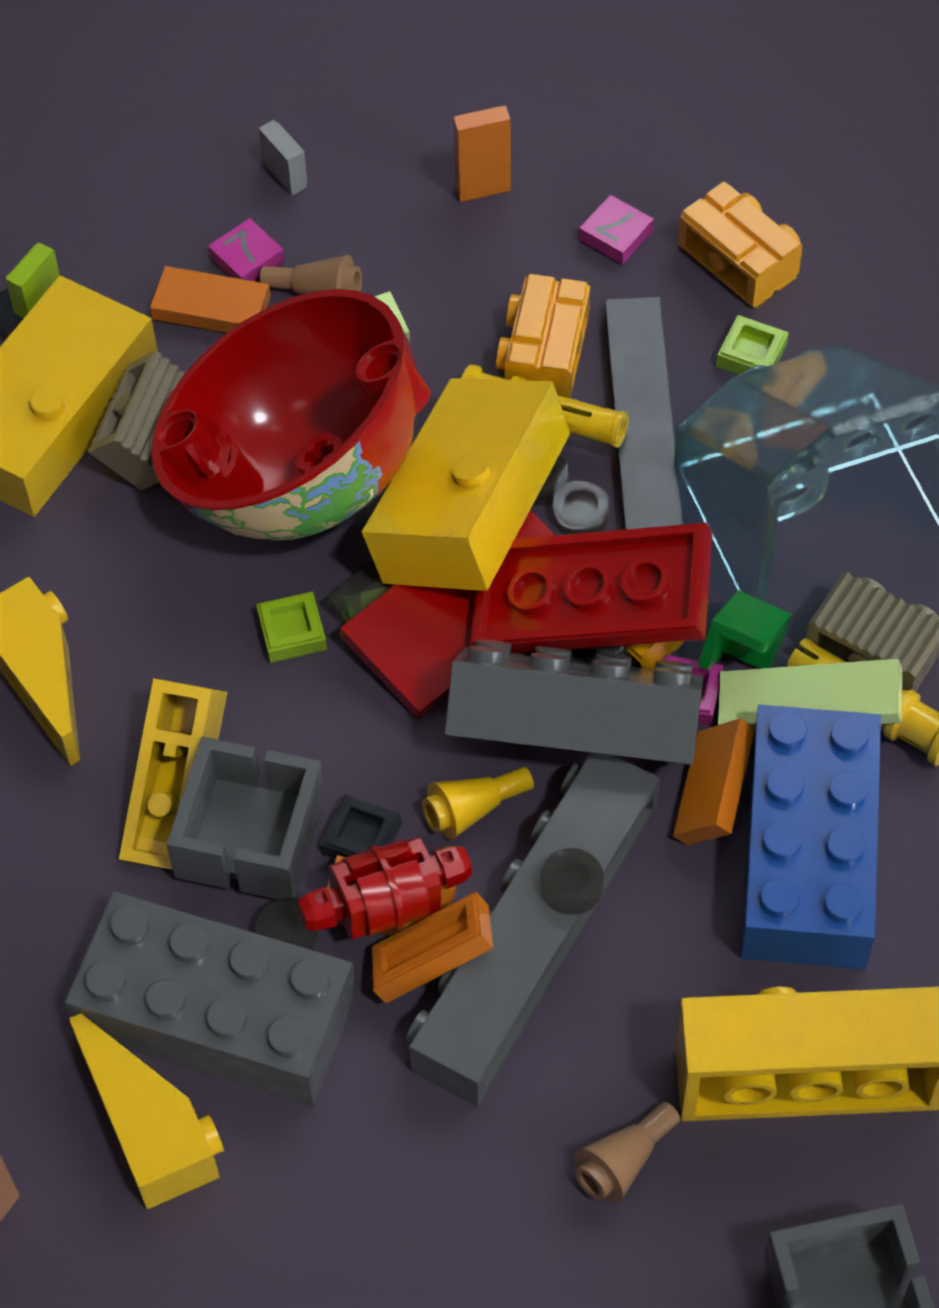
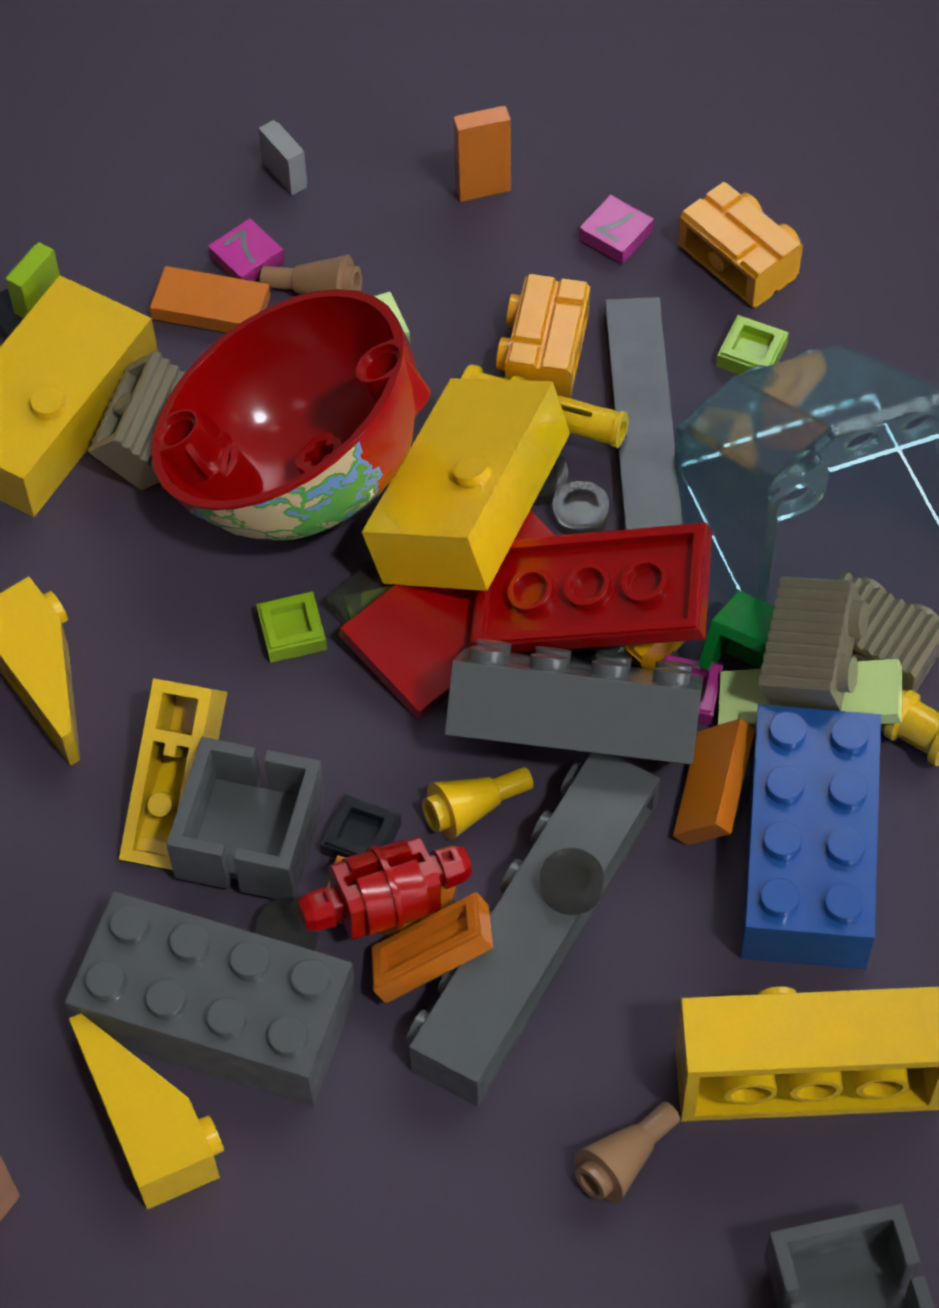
(813, 643): none -> dark tan brick

